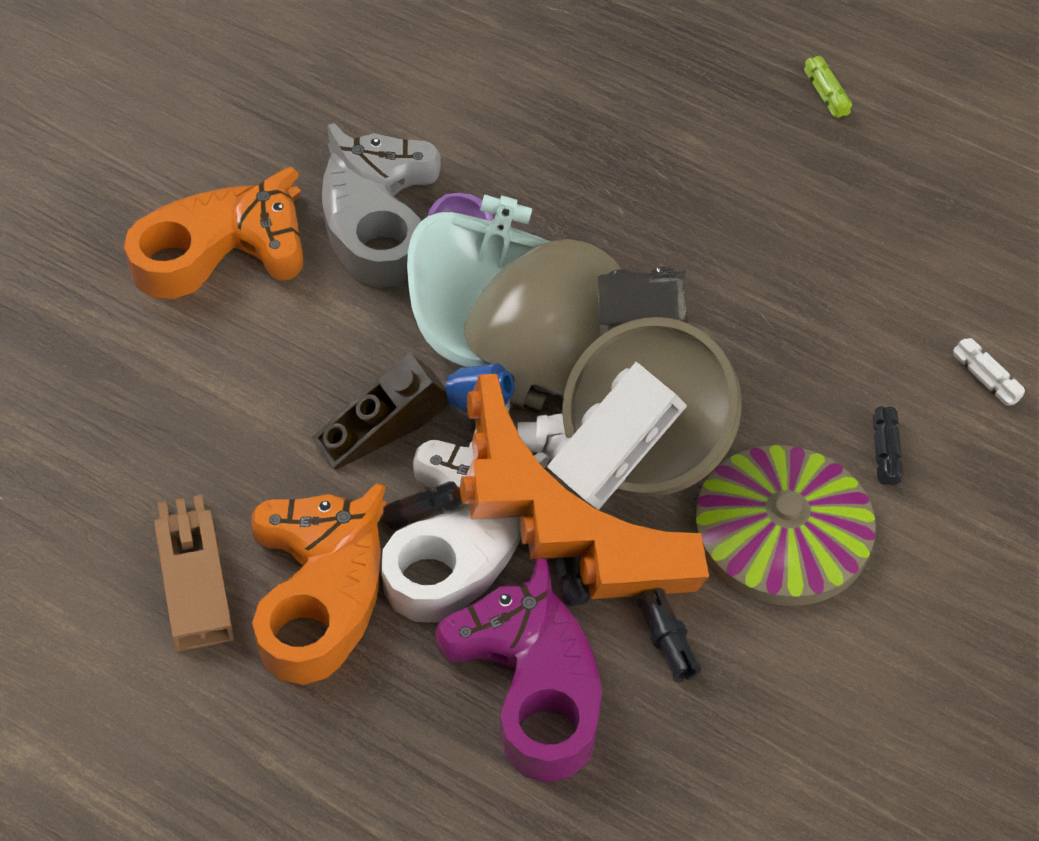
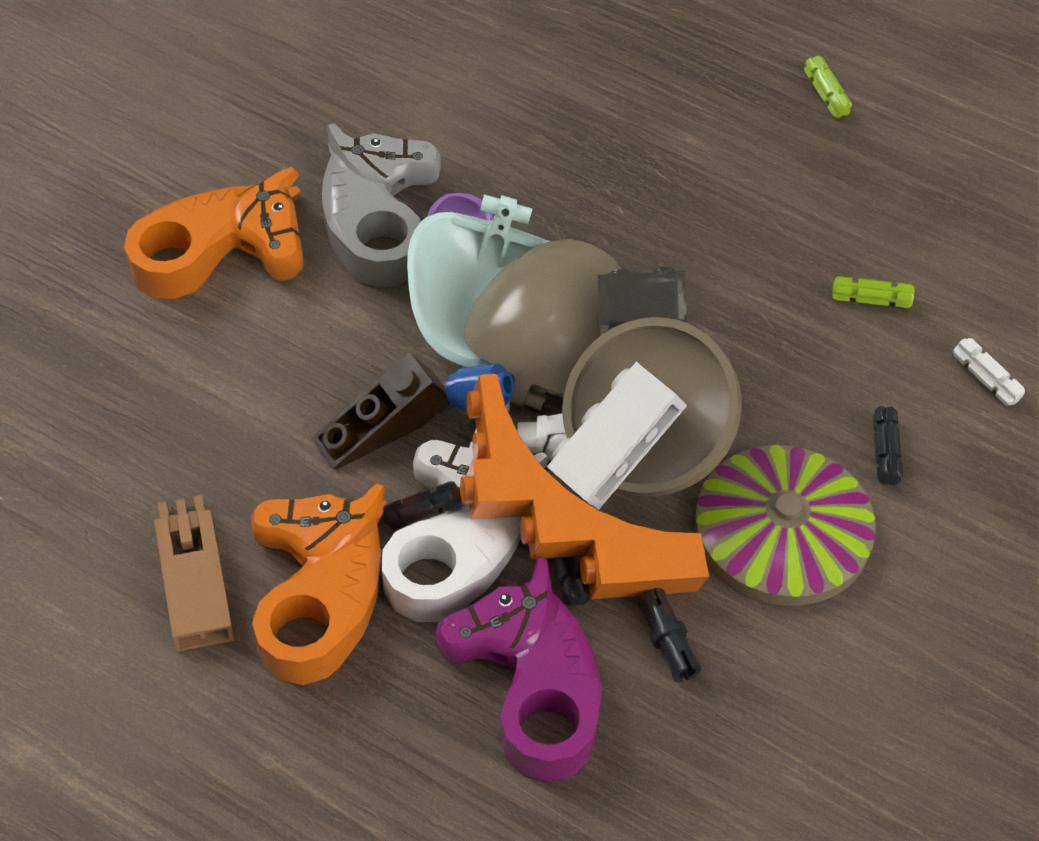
(873, 292): none -> lime axle

